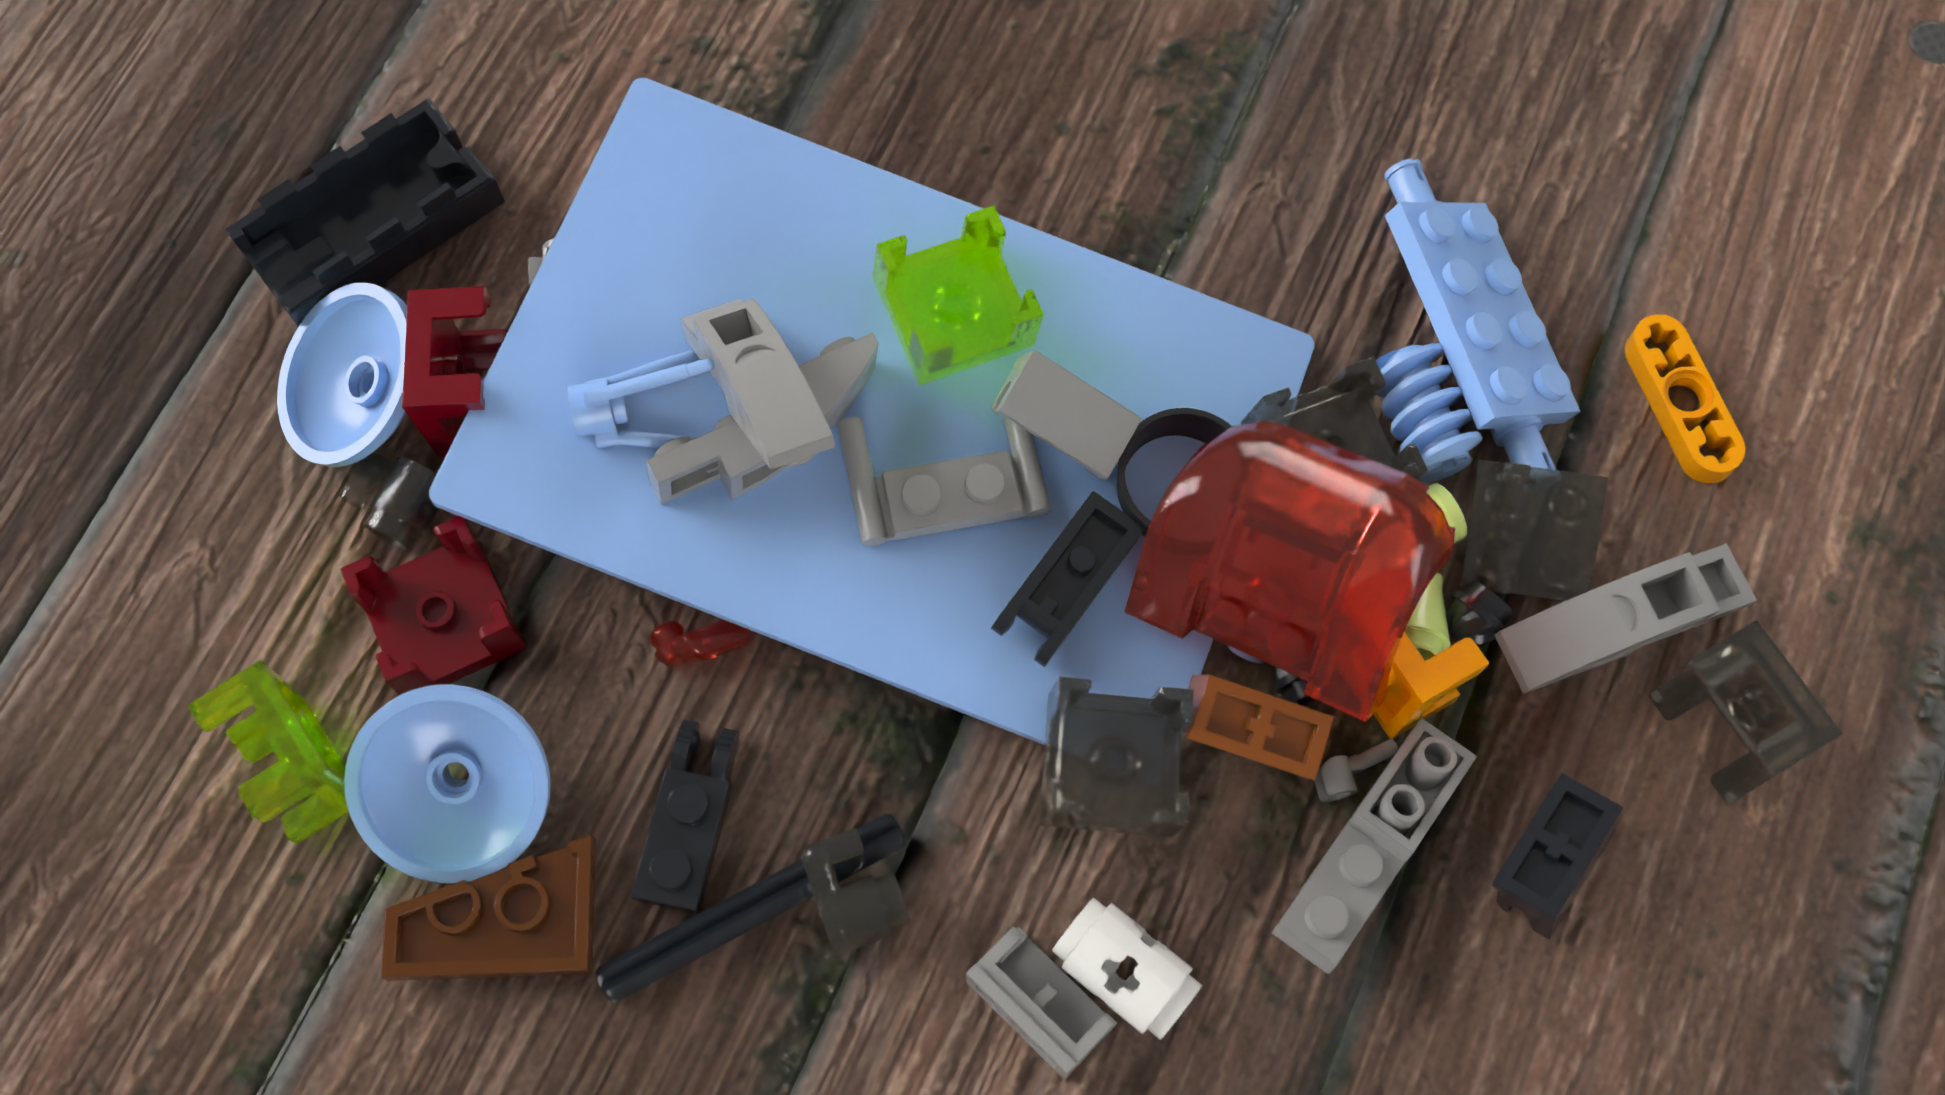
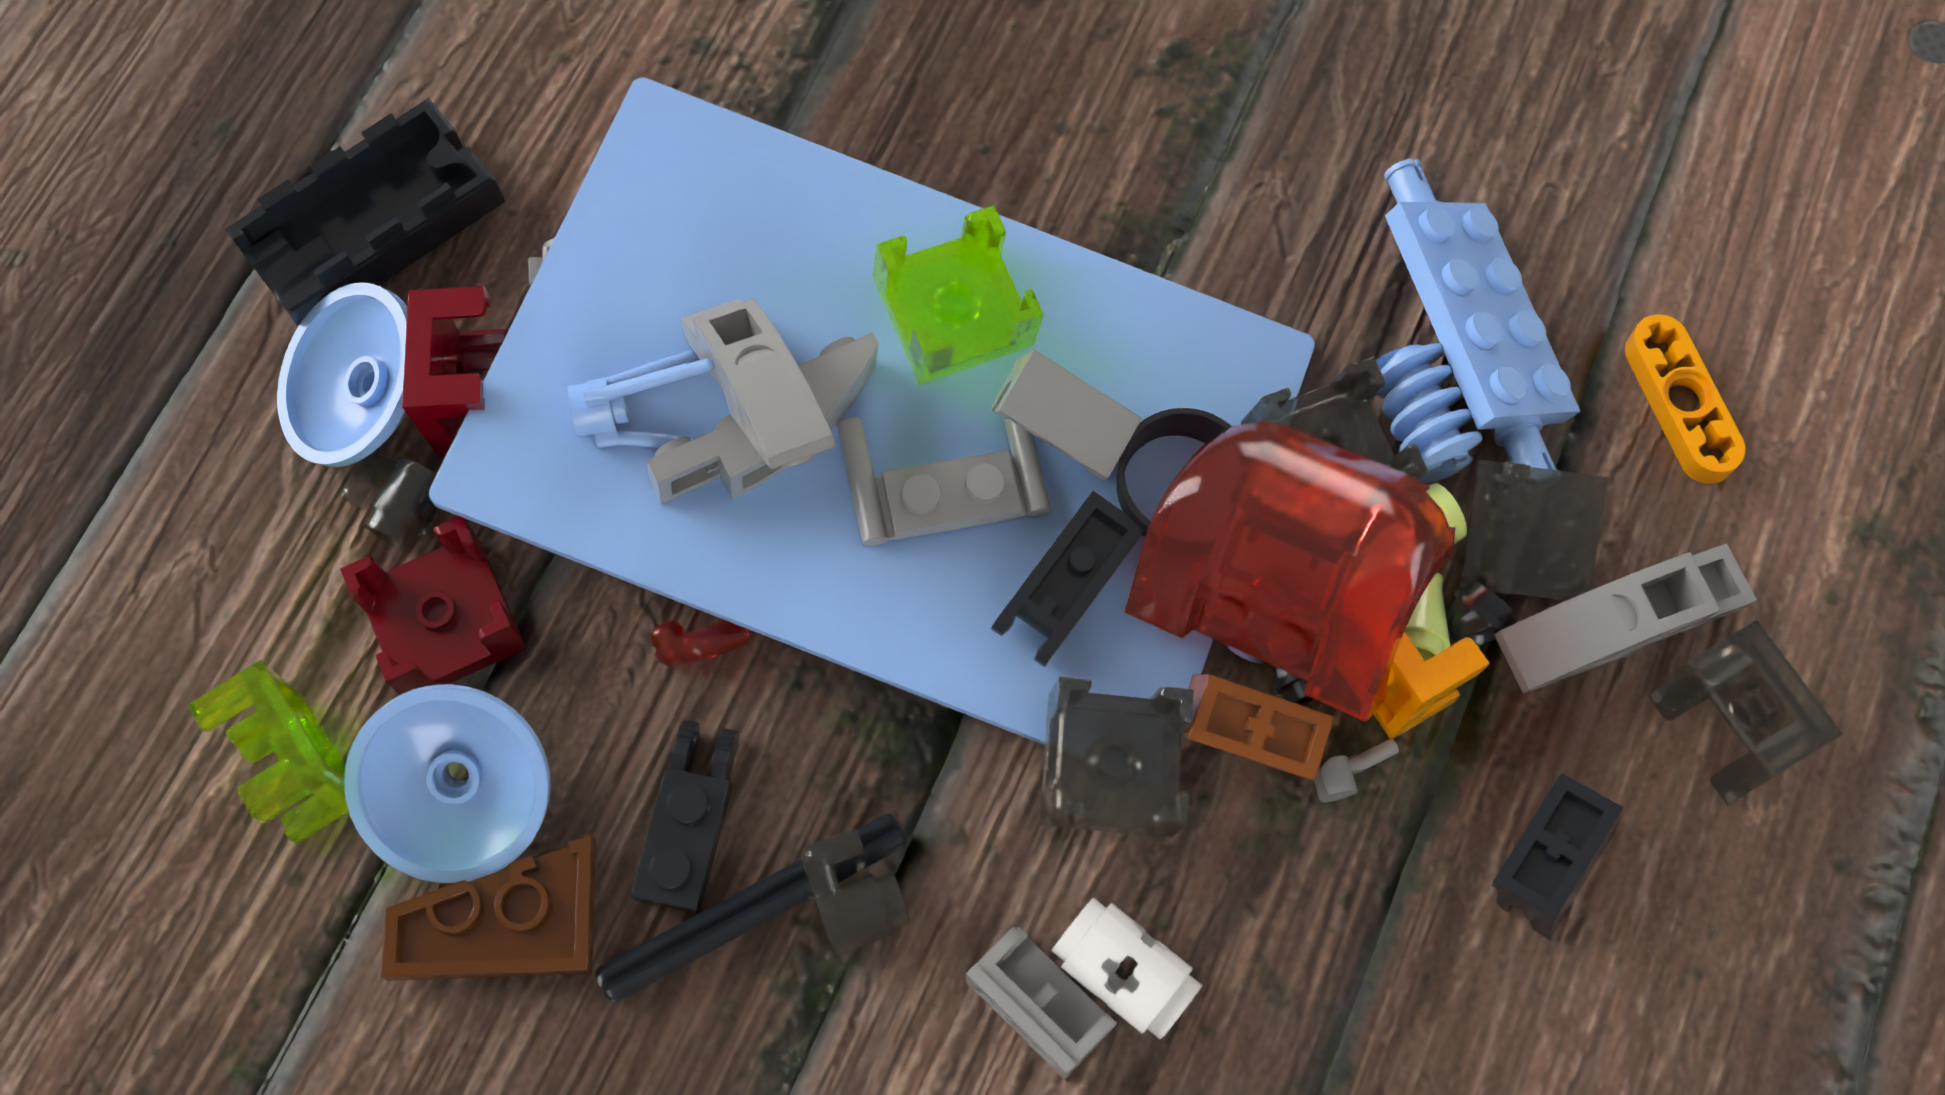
(1374, 846): light grey slope -> none

